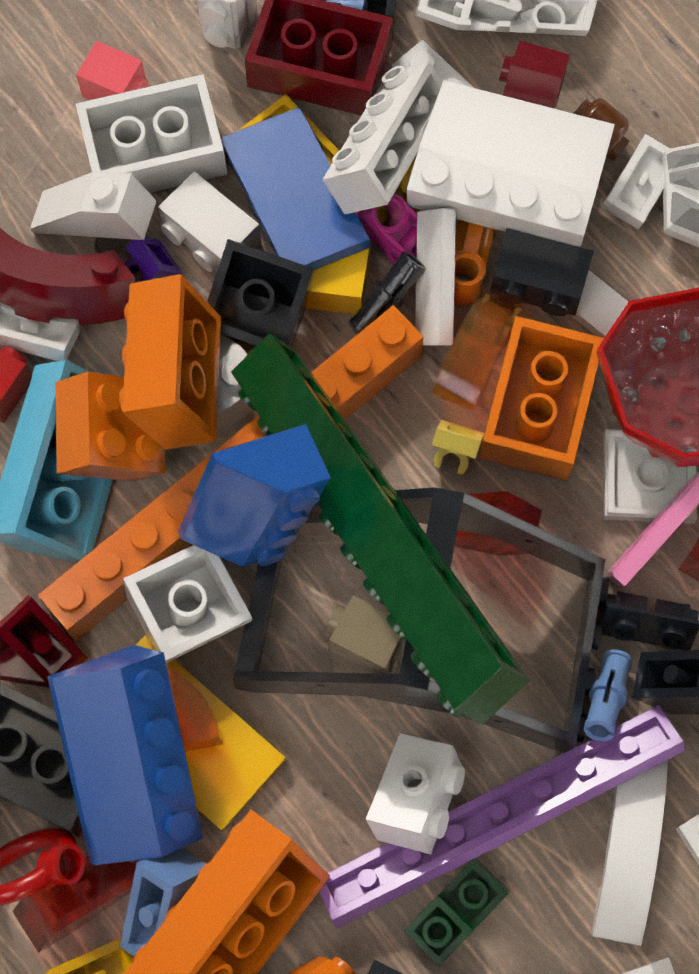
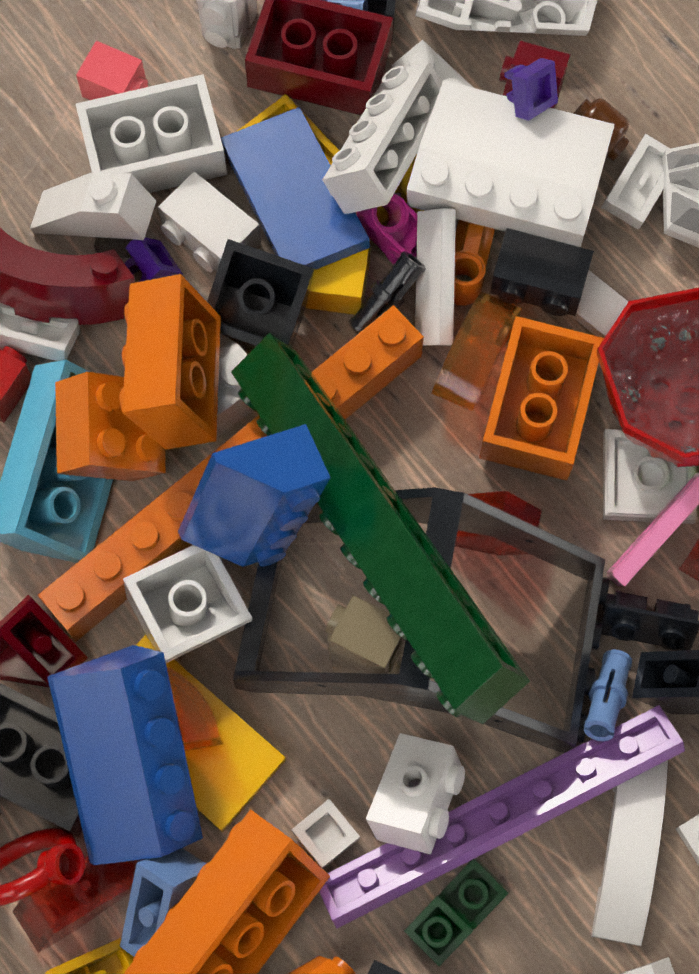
(325, 833): none -> white plate
(456, 440): light yellow tile -> none
(533, 88): none -> dark purple tile

